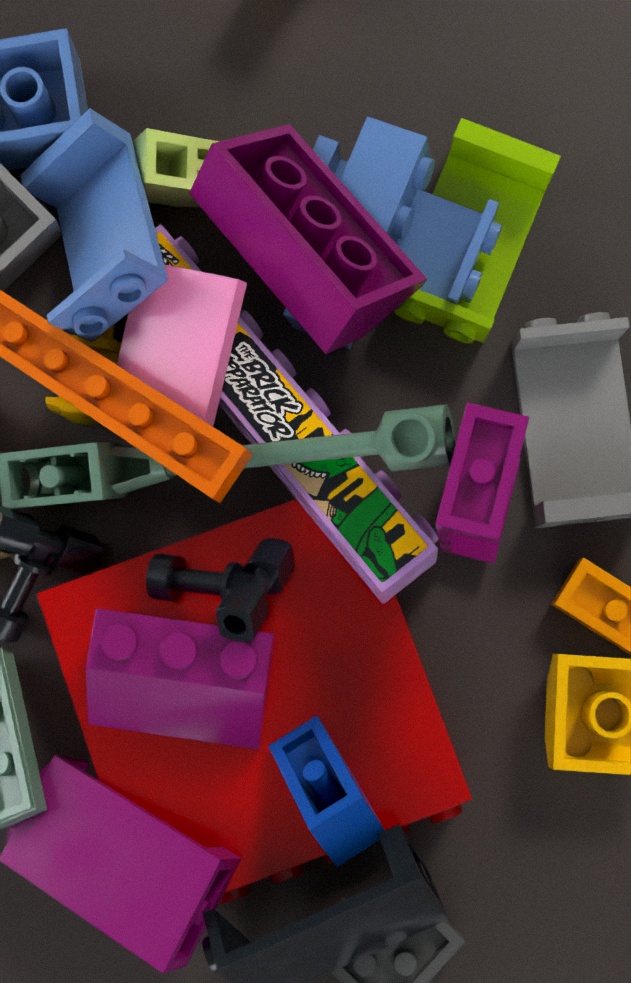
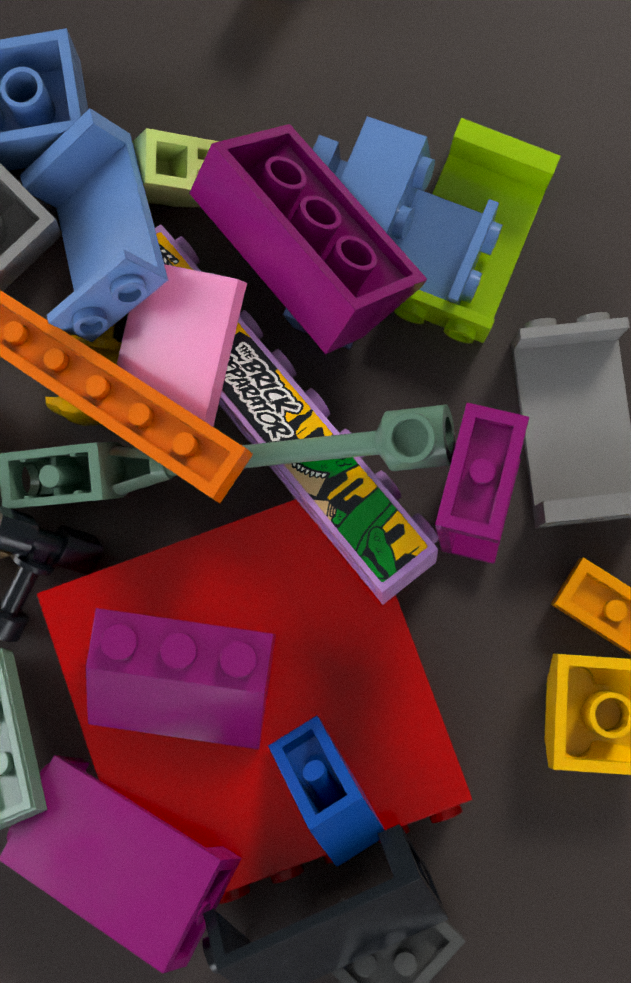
(240, 587): black bar -> none

